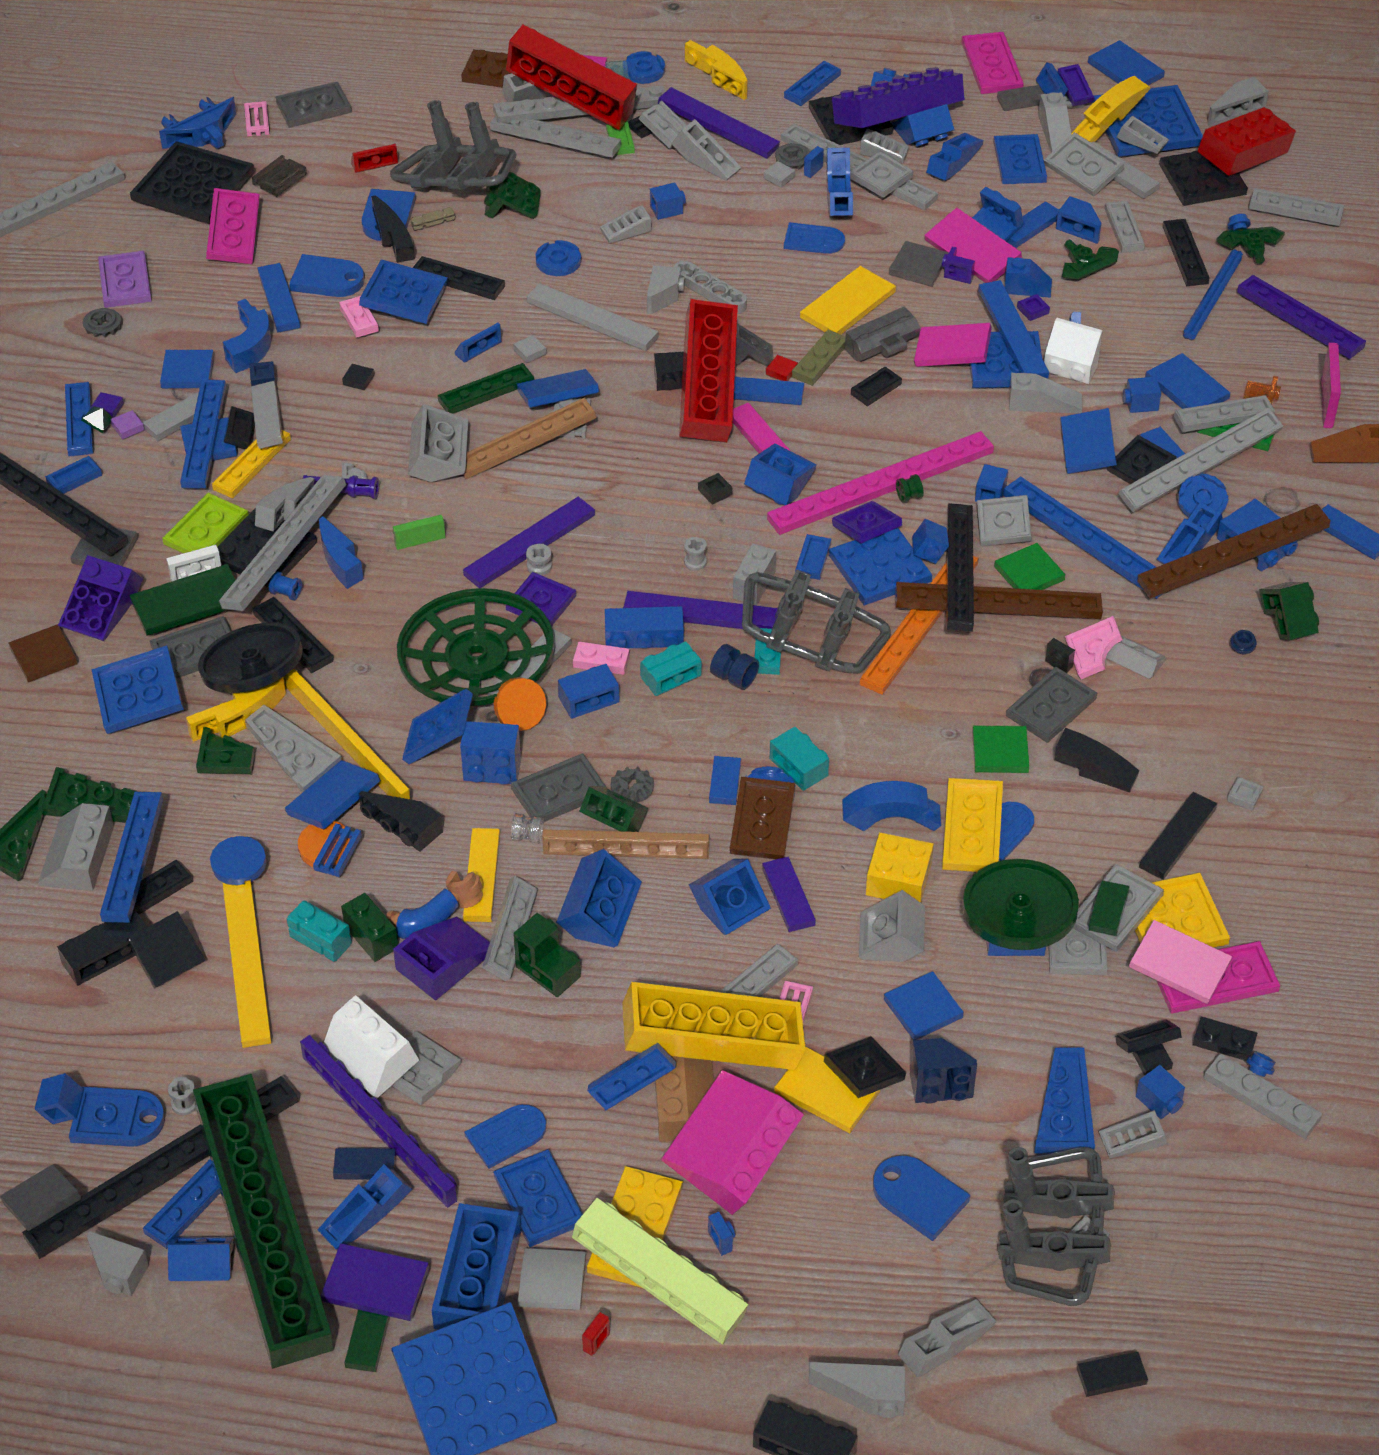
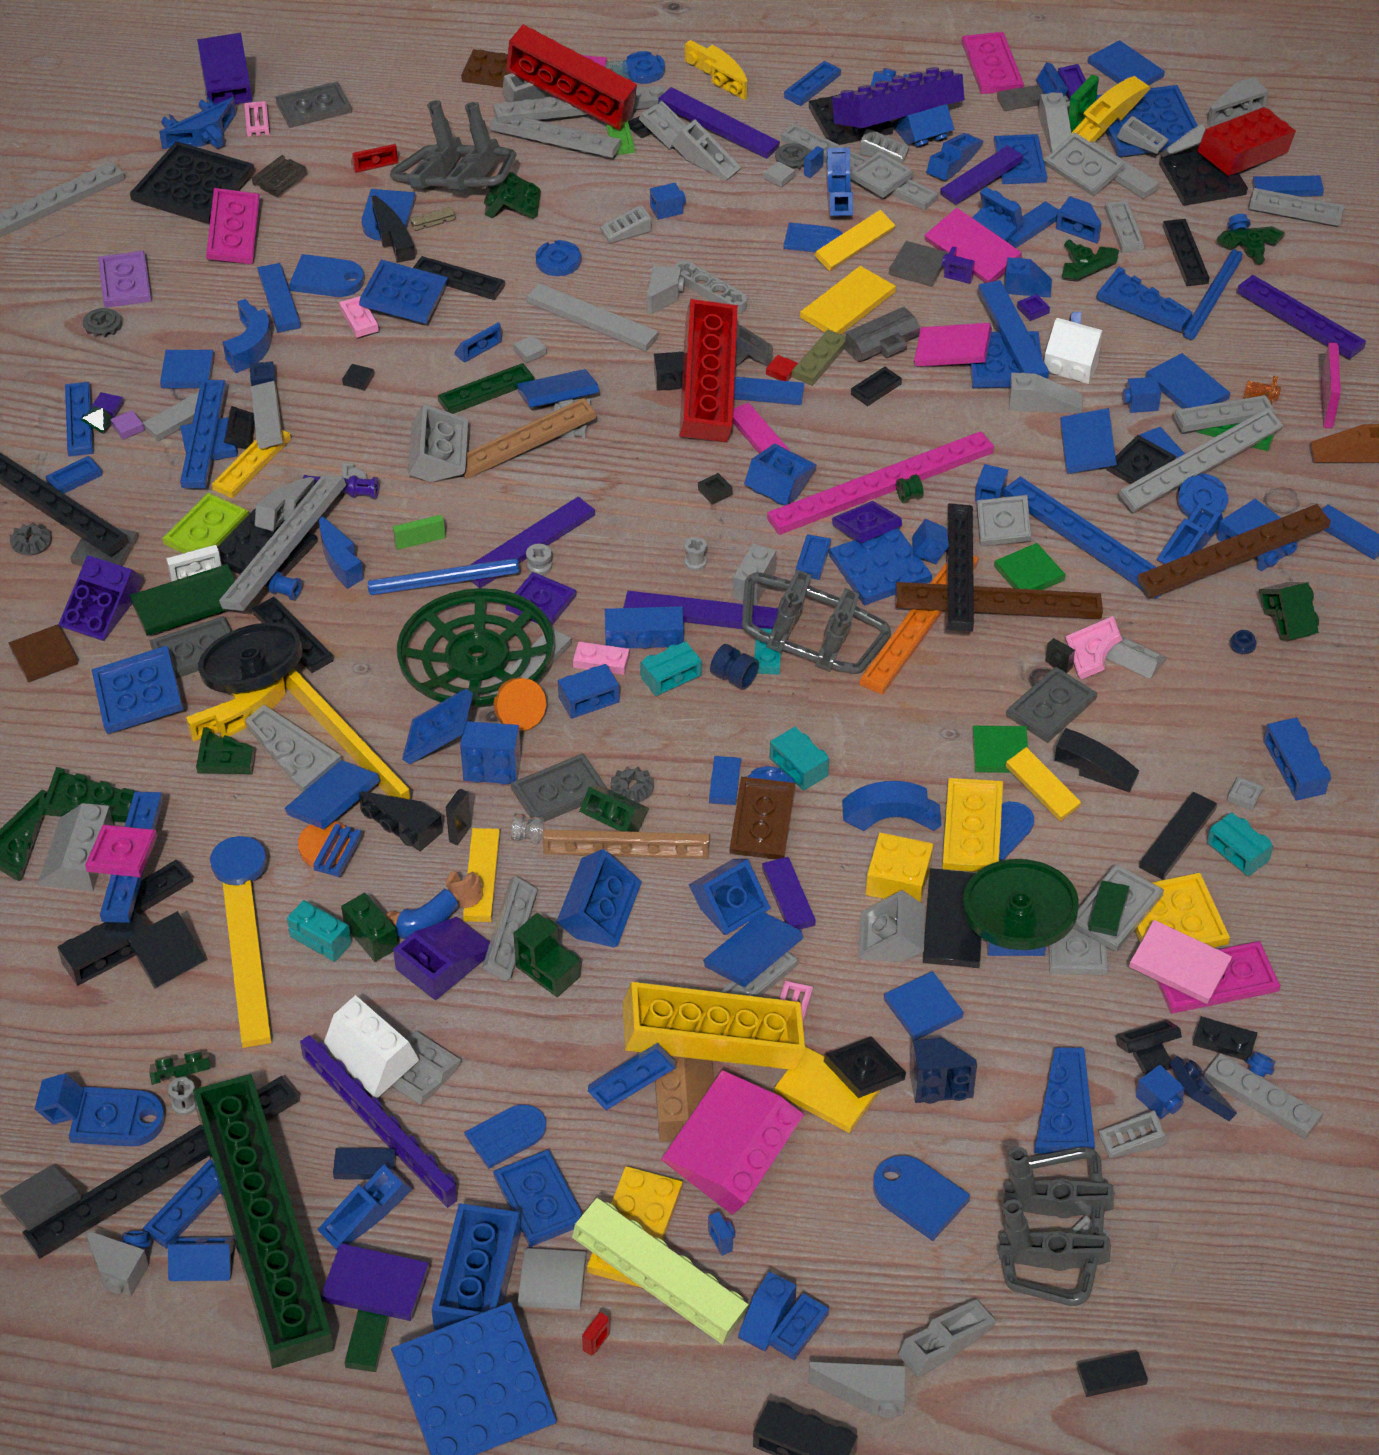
(37, 542): none -> dark grey gear
(121, 851): none -> dark pink tile
(137, 1239): none -> blue plate
(167, 1067): none -> dark green wing
(224, 68): none -> dark purple slope
(443, 576): none -> blue axle
(458, 816): none -> black tile
(753, 949): none -> blue tile
(767, 1310): none -> blue slope
(798, 1326): none -> blue plate
(854, 240): none -> yellow tile
(947, 933): none -> black tile
(981, 174): none -> dark purple tile
(1043, 784): none -> yellow tile
(1082, 100): none -> green tile
(1136, 298): none -> blue wing
(1187, 141): none -> light grey slope
(1200, 1088): none -> dark blue wing
(1240, 843): none -> teal brick
(1290, 185): none -> blue tile
(1297, 759): none -> blue brick

